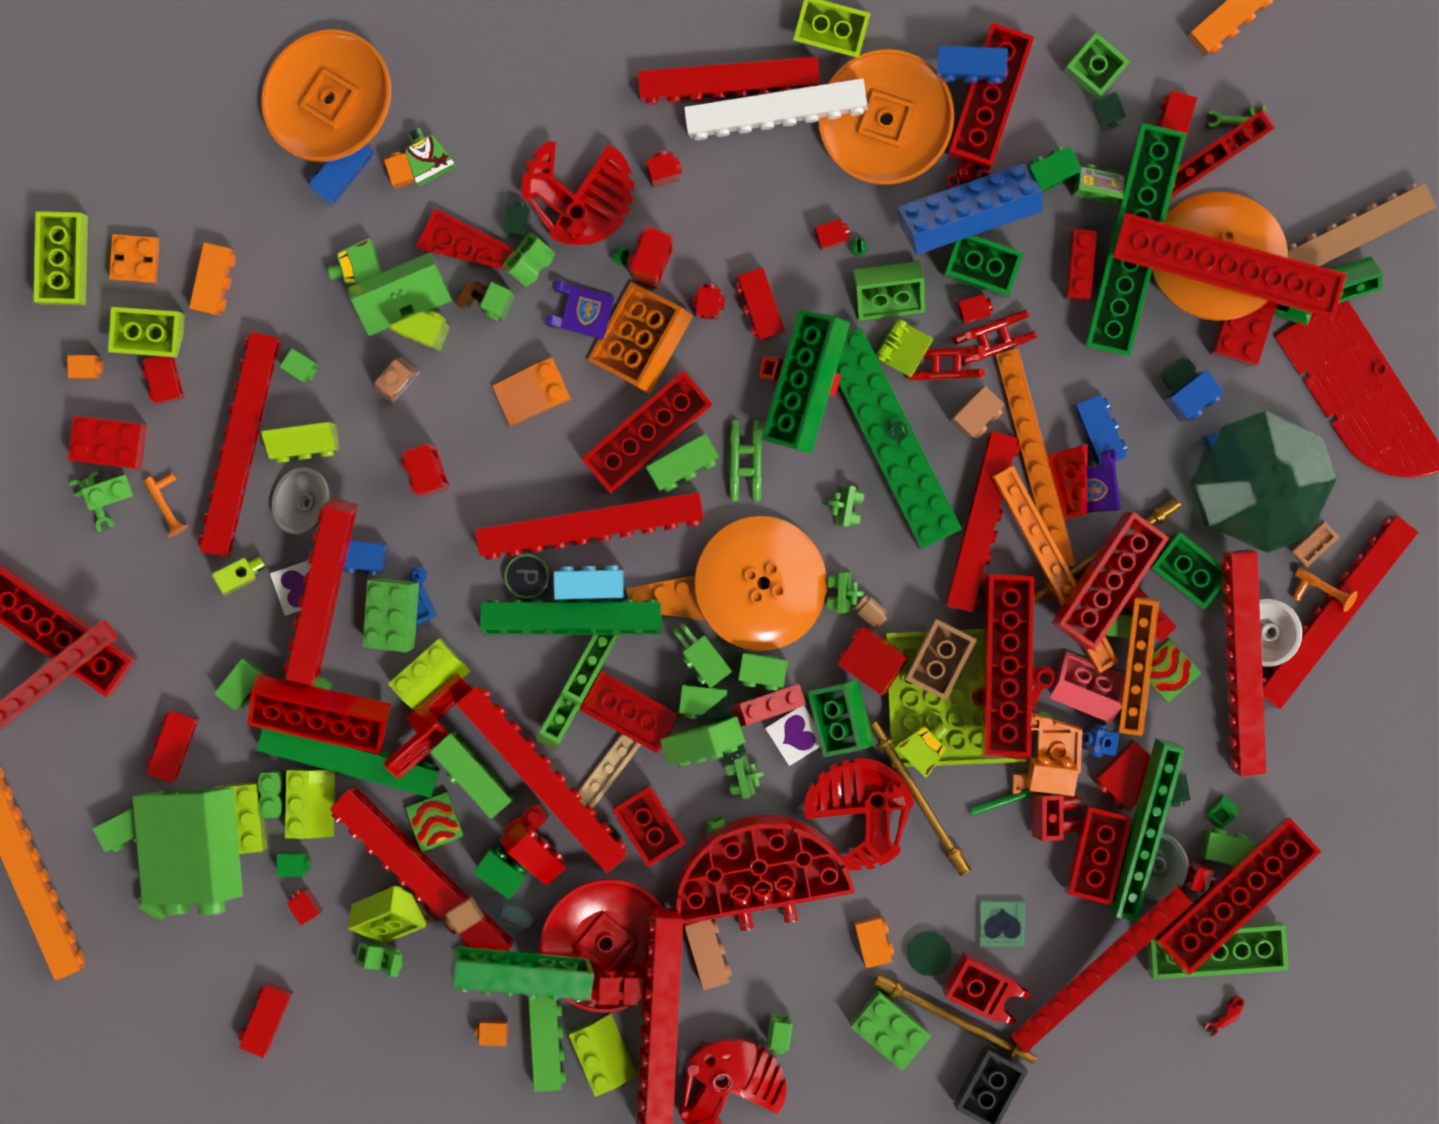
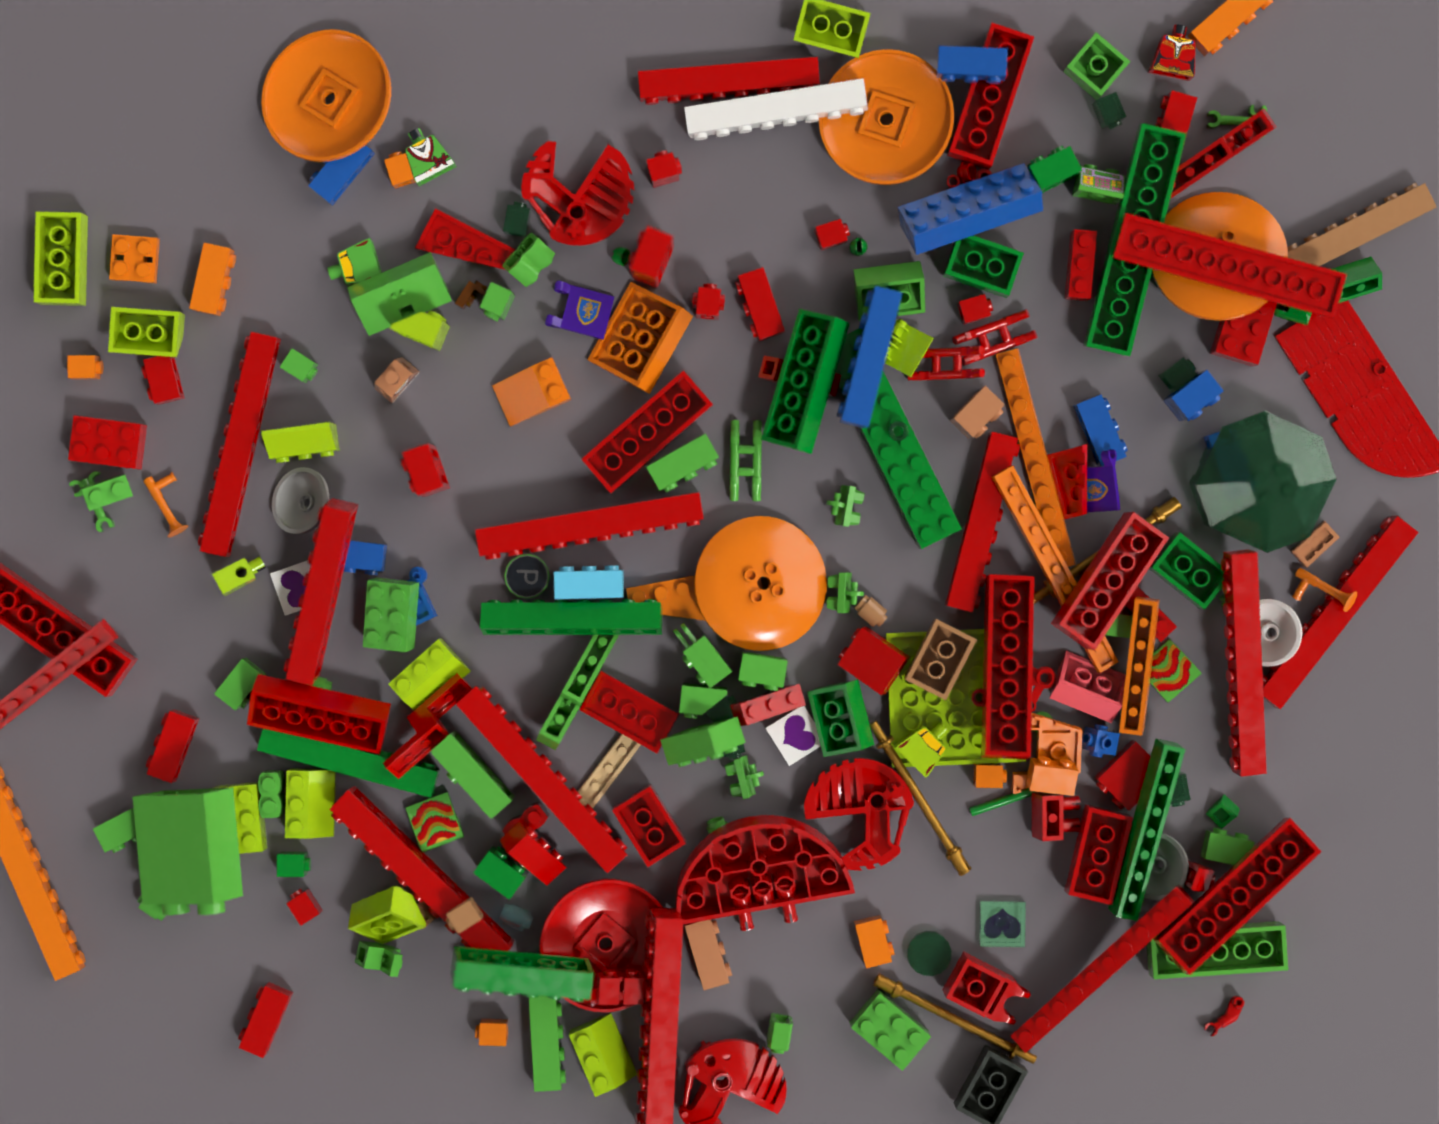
(870, 357): none -> blue brick
(989, 776): none -> orange brick
(1175, 55): none -> torso

